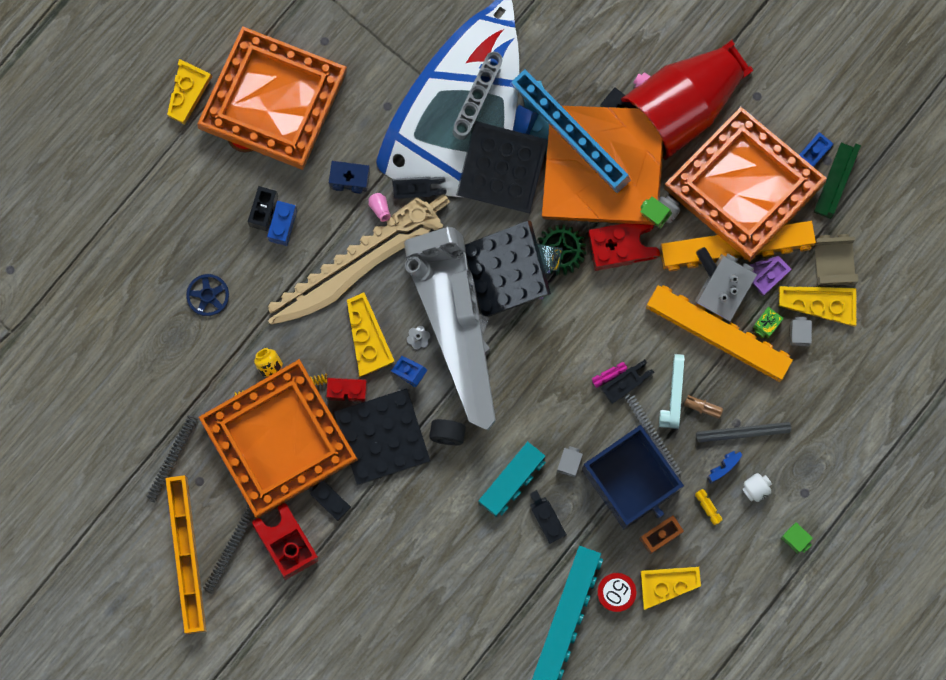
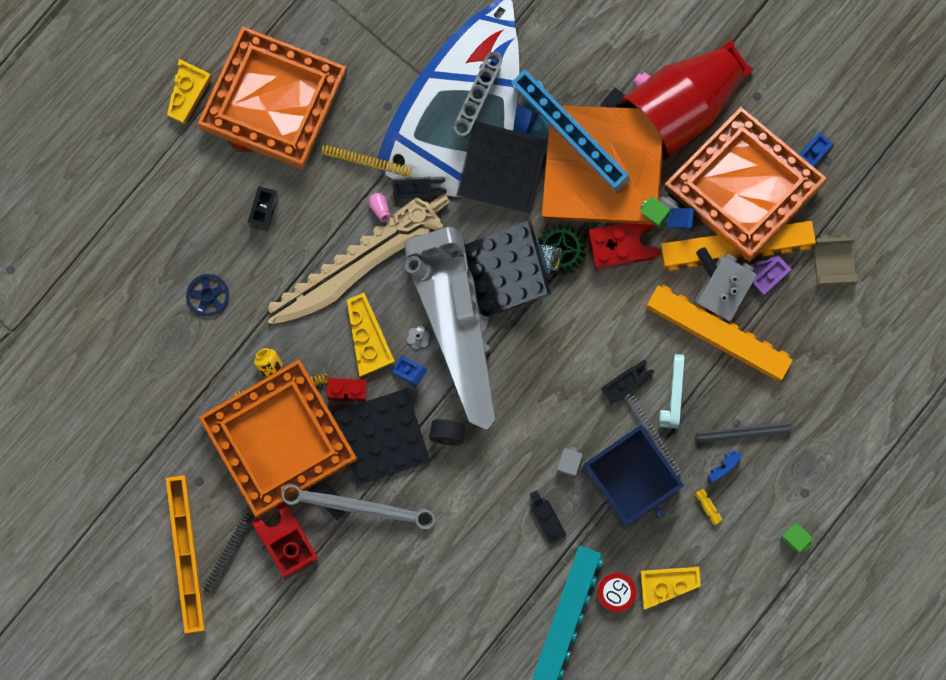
(171, 457): dark grey piece -> none
(282, 223): blue brick -> none
(340, 171): dark blue brick -> none
(358, 506): none -> light grey piece
(361, 162): none -> yellow piece
(511, 479): teal brick -> none
(609, 374): dark pink axle -> none
(661, 534): dark orange brick -> none
(681, 219): none -> blue slope
(703, 406): medium nougat axle -> none
(757, 487): white head -> none
(767, 323): bright green brick -> none
(800, 332): light grey brick -> none
(822, 302): yellow wing -> none
(836, 180): dark green fence -> none

